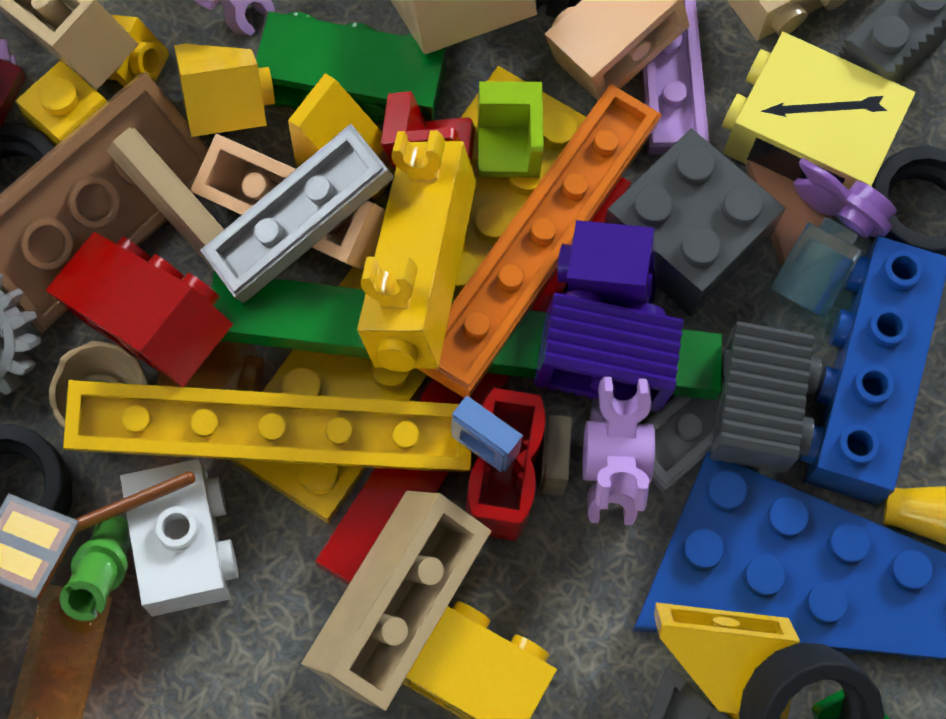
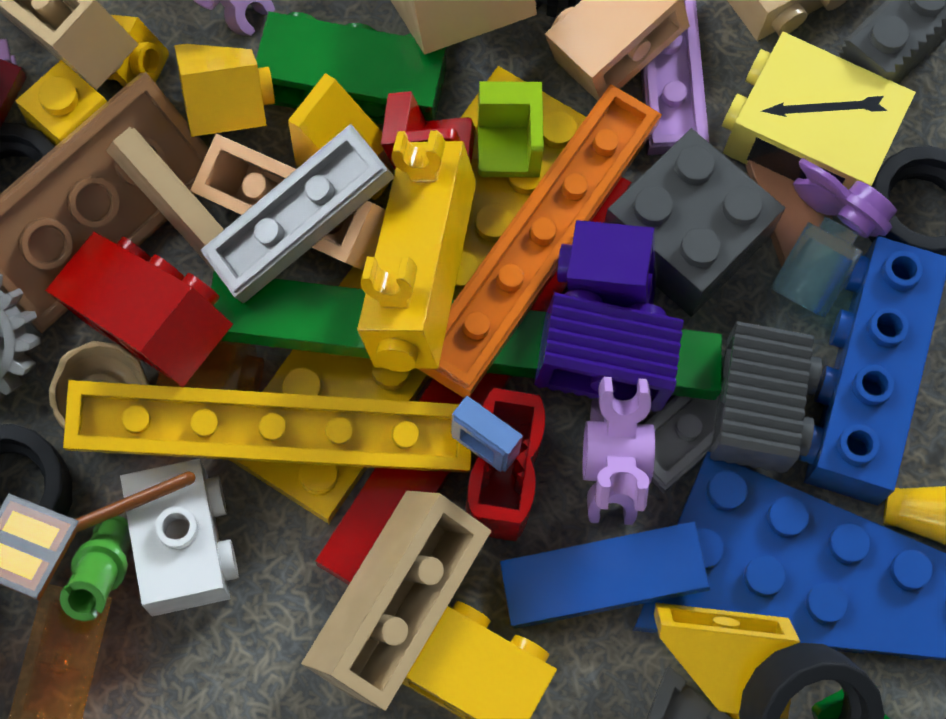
(555, 455): dark tan tile -> none
(604, 575): none -> blue tile

